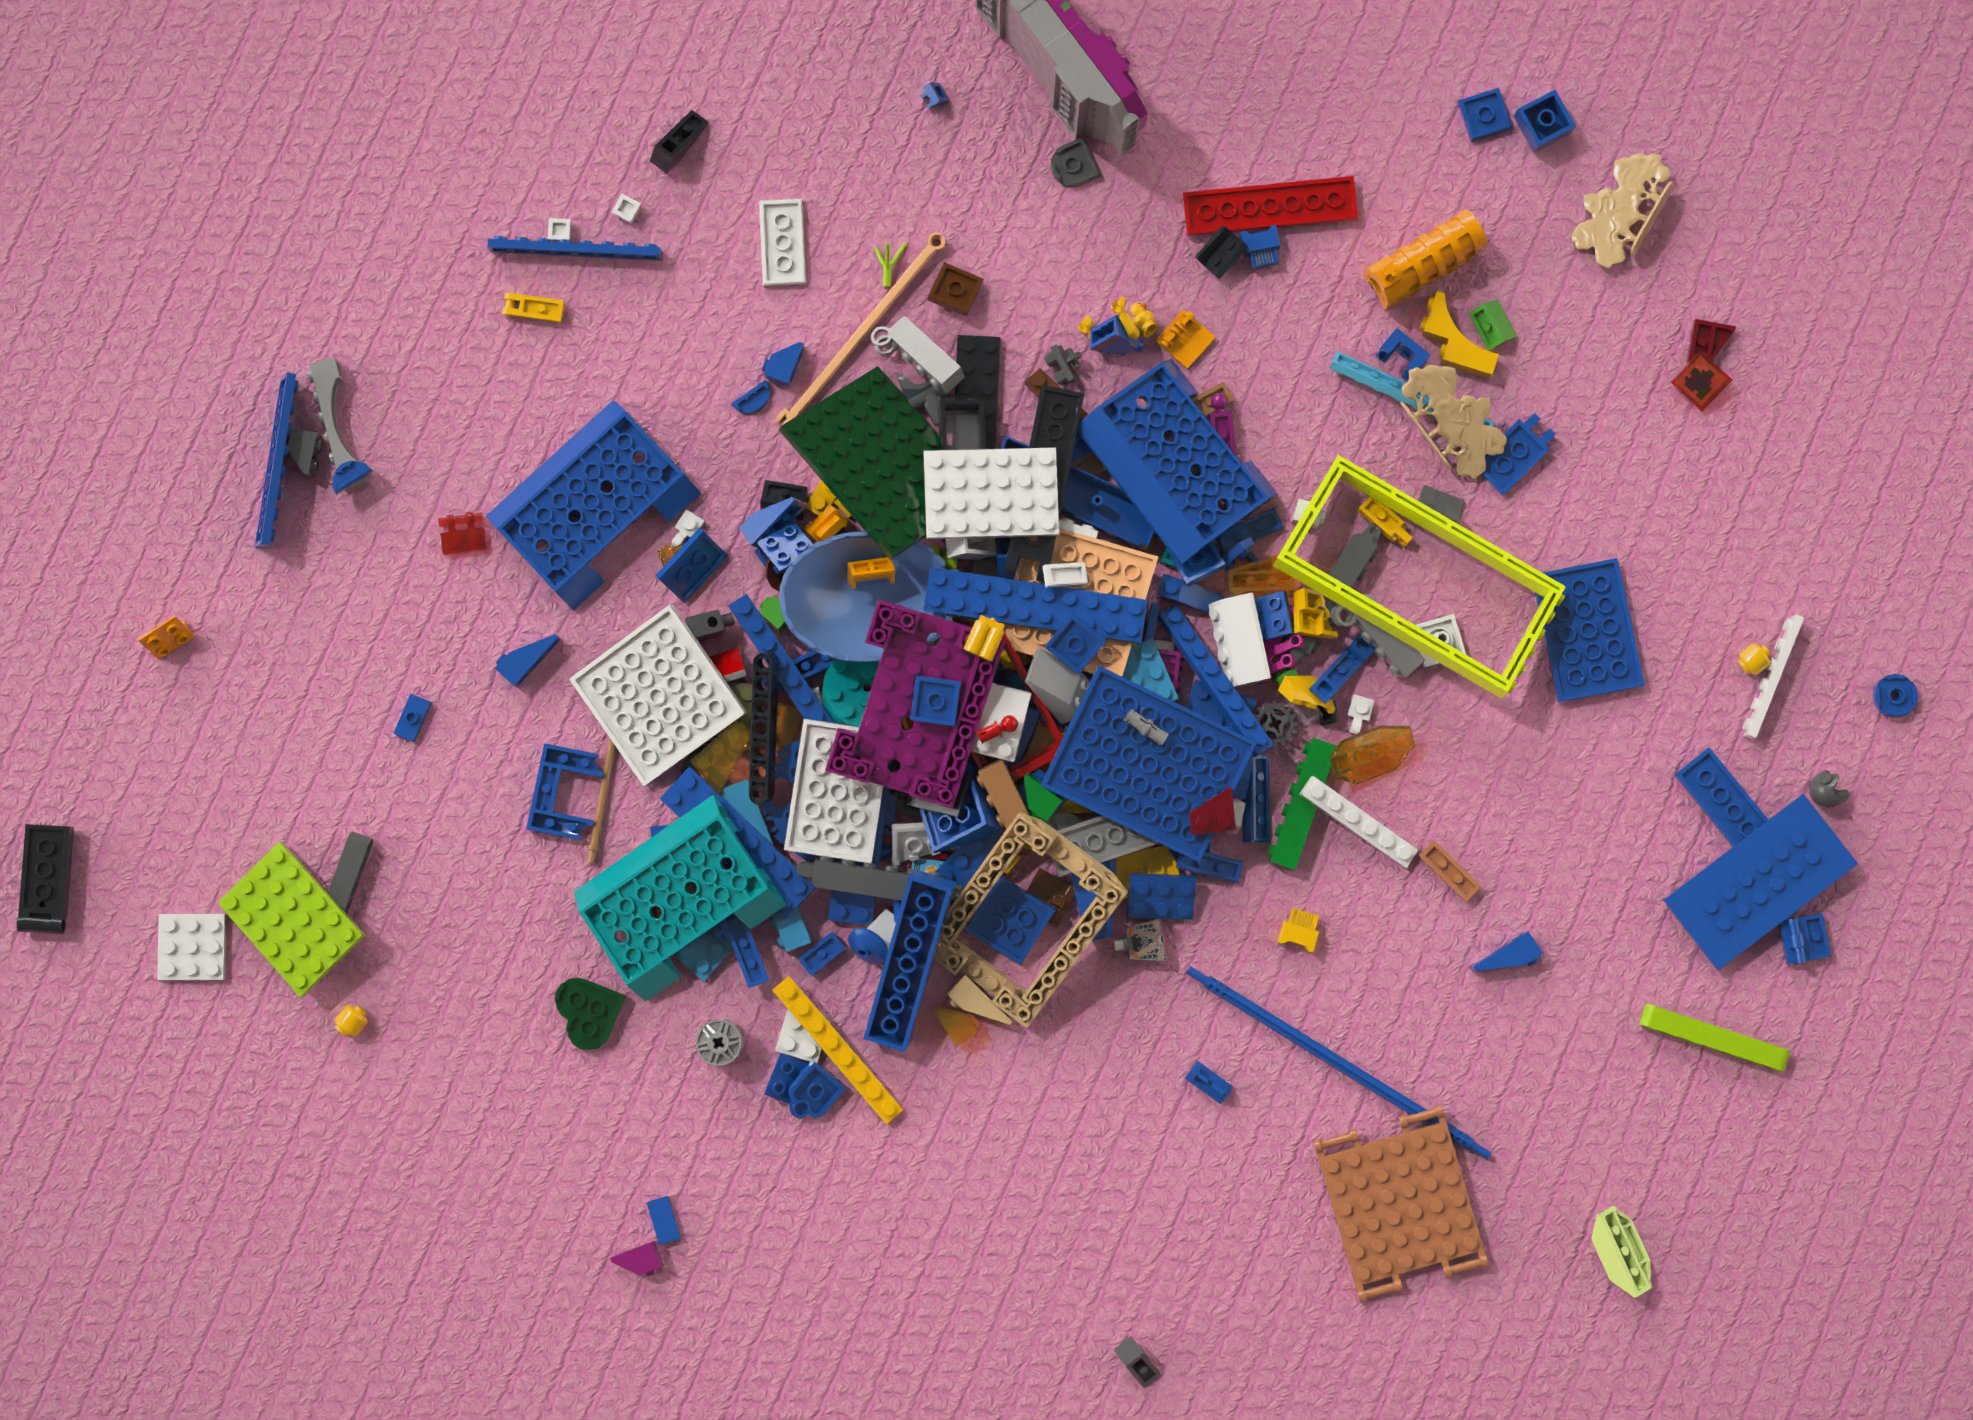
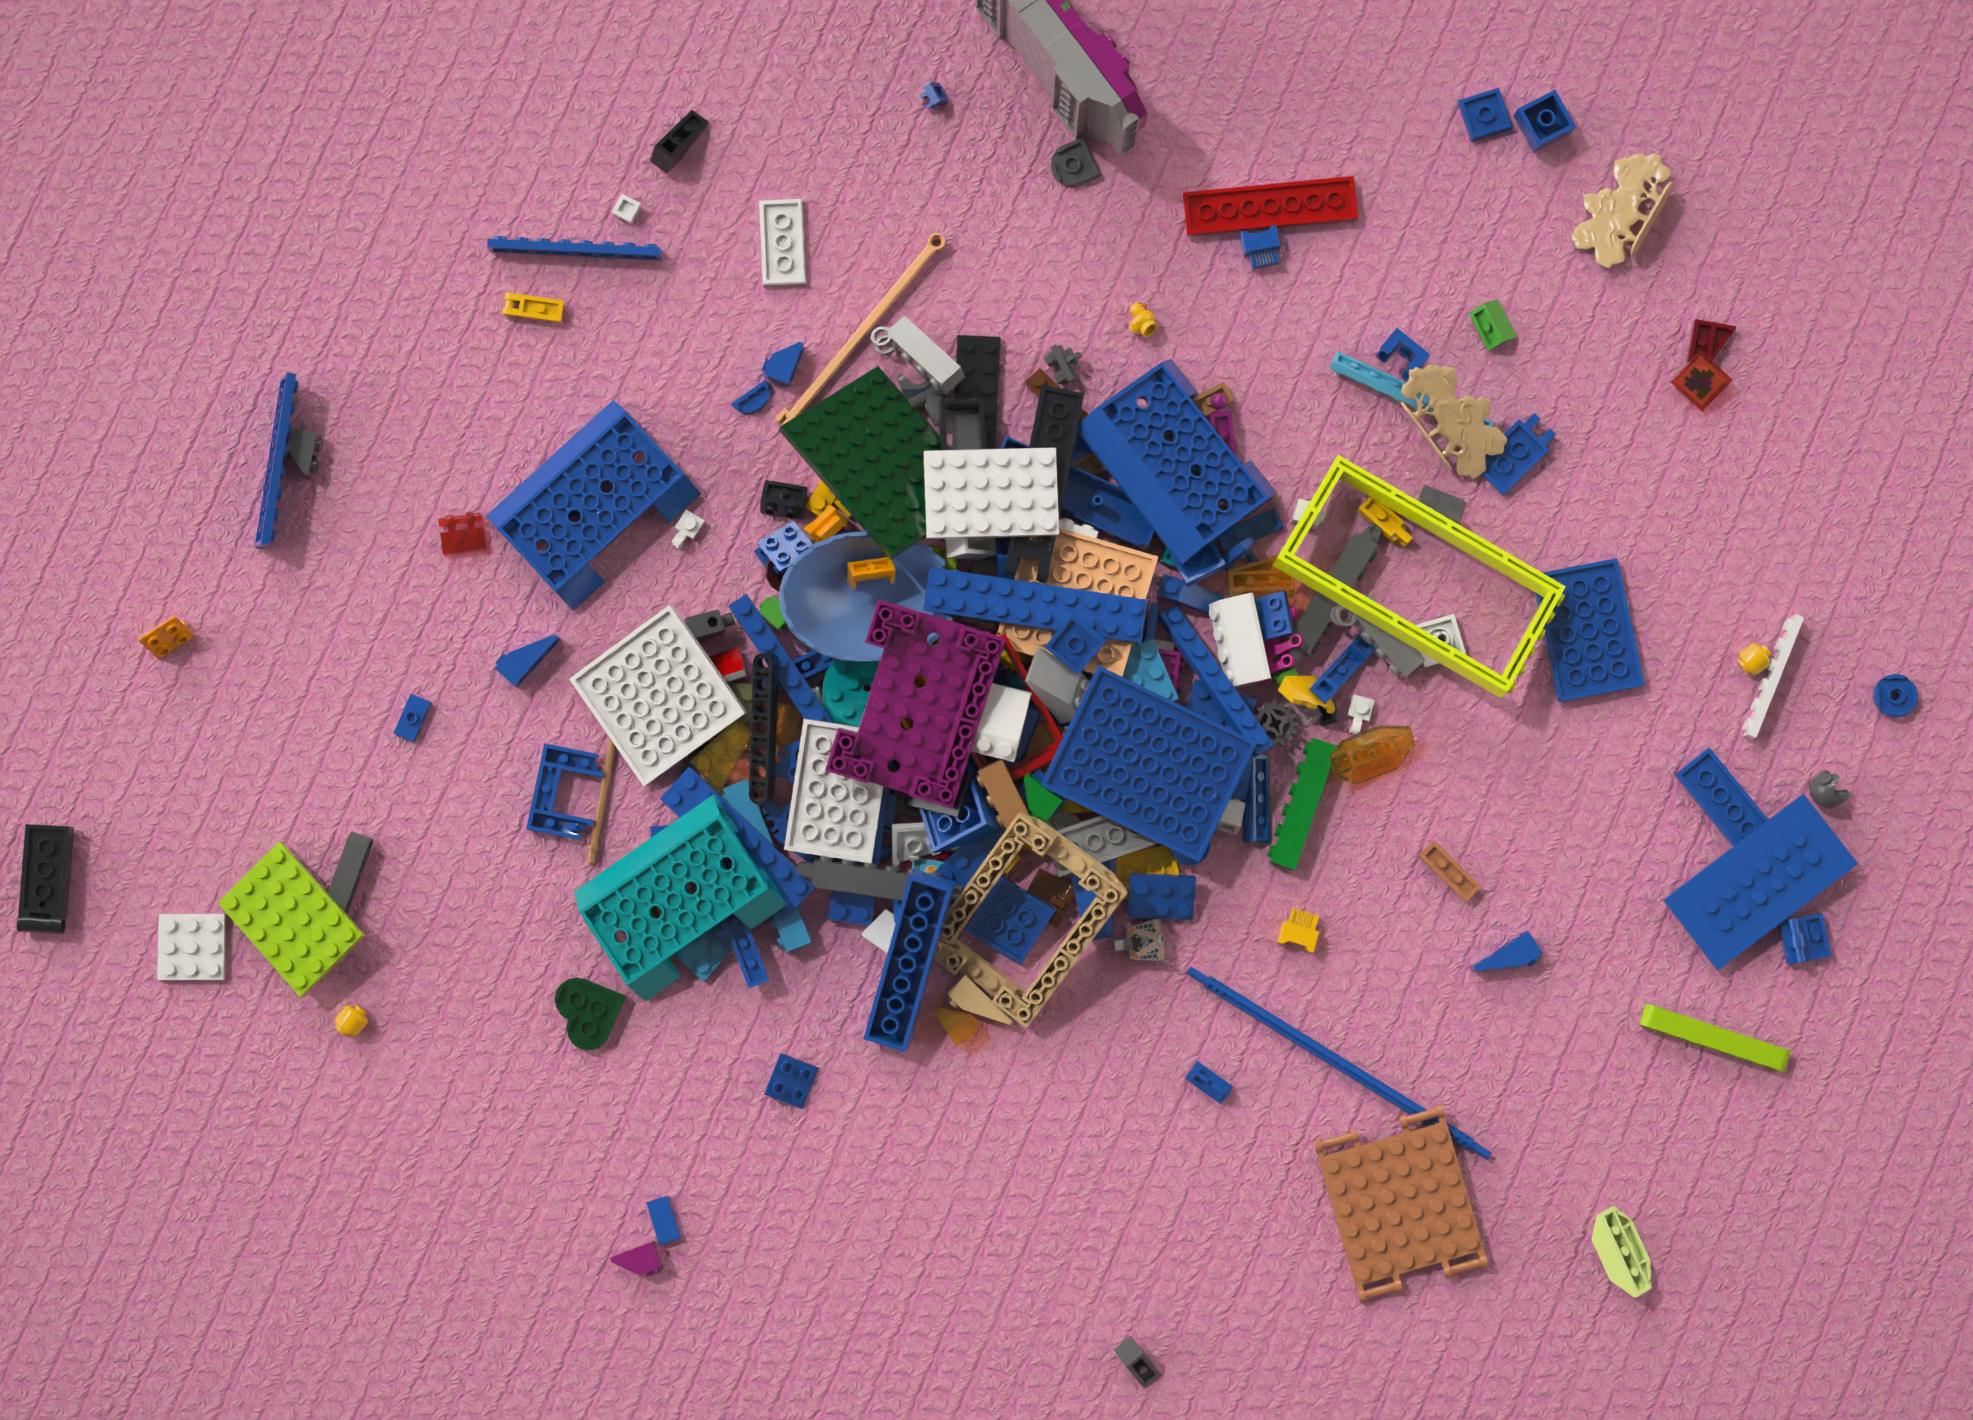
(326, 378): light grey arch -> none
(348, 474): blue tile -> none
(559, 229): white plate -> none
(667, 552): clear yellow piece -> none
(691, 565): blue plate -> none
(732, 1038): light grey wheel -> none
(771, 519): slope -> none
(797, 1041): white plate -> none
(813, 1092): blue plate -> none
(821, 953): blue plate -> none
(837, 1049): yellow plate -> none
(868, 945): blue dish -> none
(887, 266): lime plant -> none
(935, 700): blue plate -> none
(955, 289): reddish brown hinge -> none
(985, 638): yellow piece -> none
(1008, 724): red pin -> none
(1065, 575): white tile -> none
(1116, 335): torso -> none
(1146, 727): light grey pin -> none
(1185, 338): light orange hinge -> none
(1212, 866): blue tile -> none
(1214, 814): dark red wing -> none
(1221, 251): black bracket -> none
(1311, 615): yellow slope -> none
(1358, 822): white plate -> none
(1426, 259): light orange piece -> none
(1458, 351): yellow arch -> none

